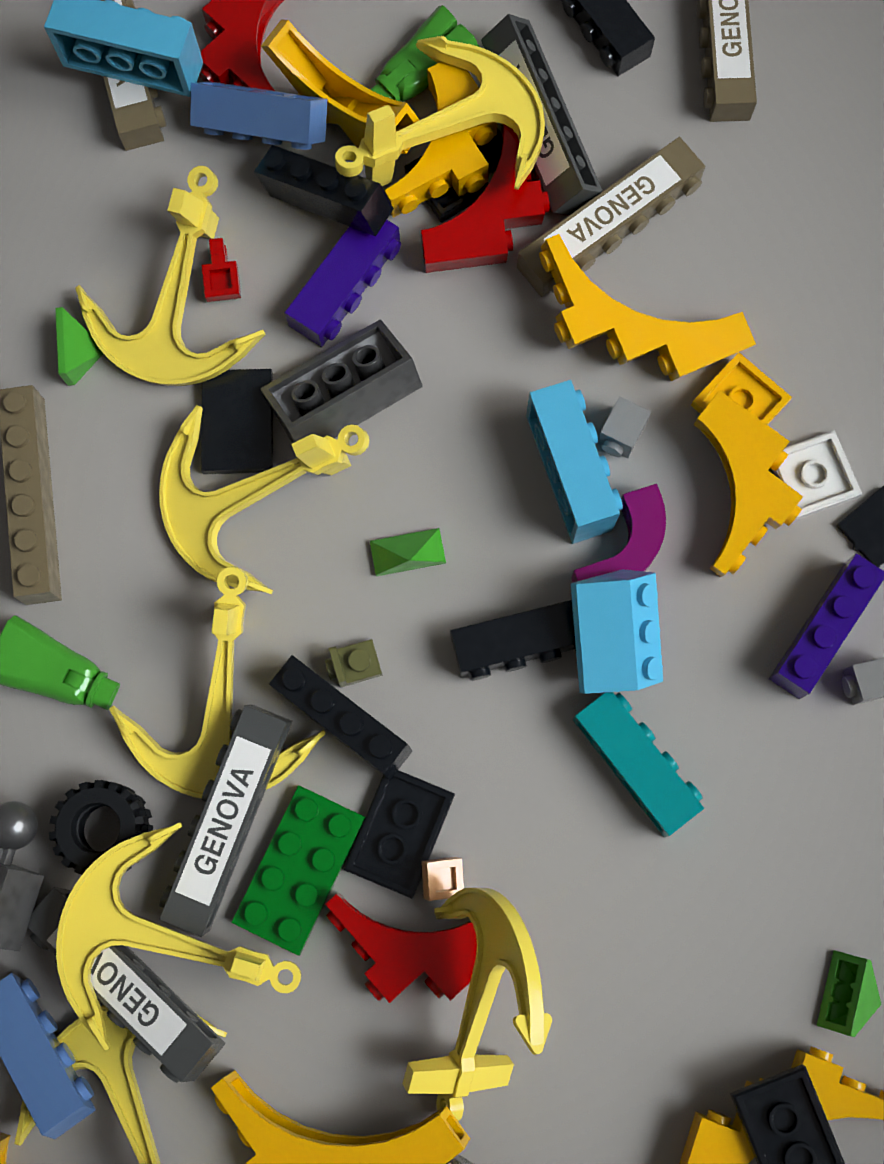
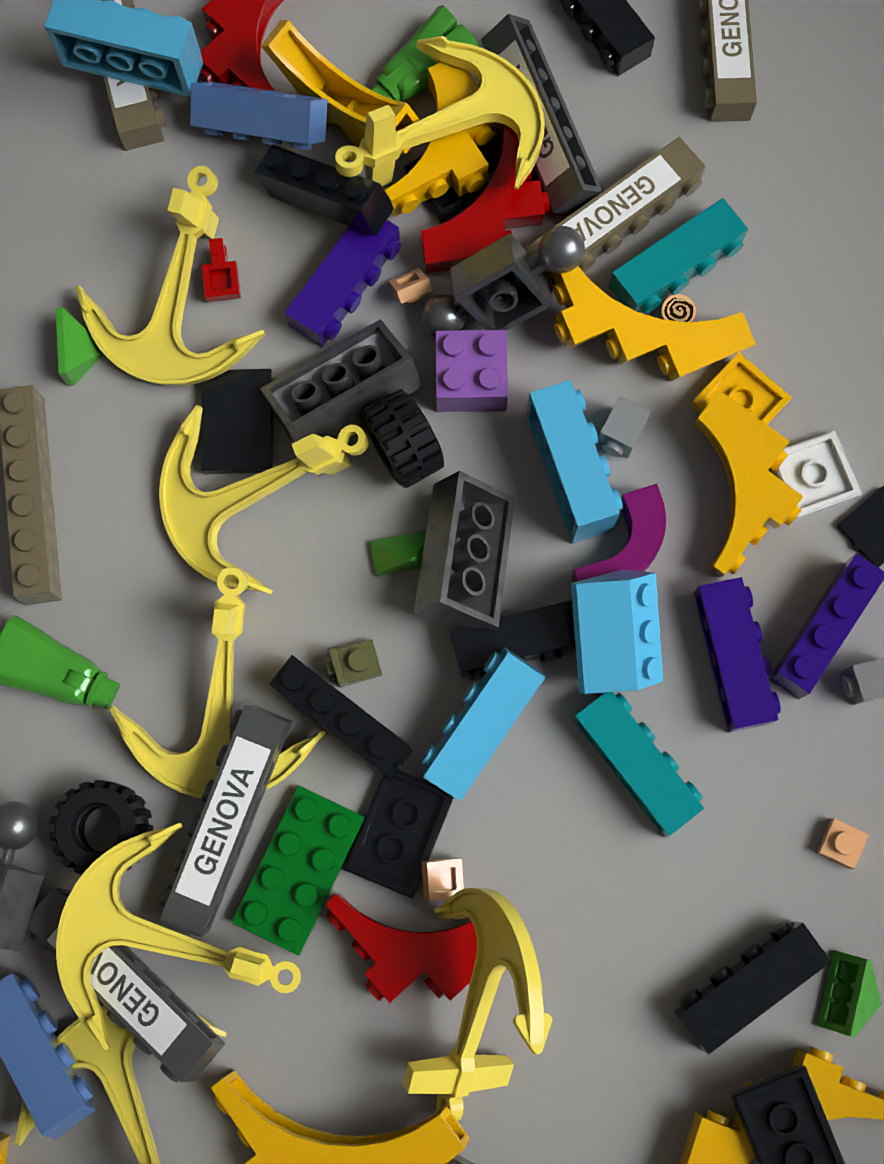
(403, 438): none -> black tyre
(410, 286): none -> light nougat plate
(465, 553): none -> flat silver slope
(471, 370): none -> medium lavender brick
(481, 723): none -> medium azure brick
(504, 283): none -> flat silver brick
(678, 258): none -> teal brick
(678, 308): none -> tile
(736, 654): none -> dark purple brick
(752, 985): none -> black brick
(842, 843): none -> light nougat plate

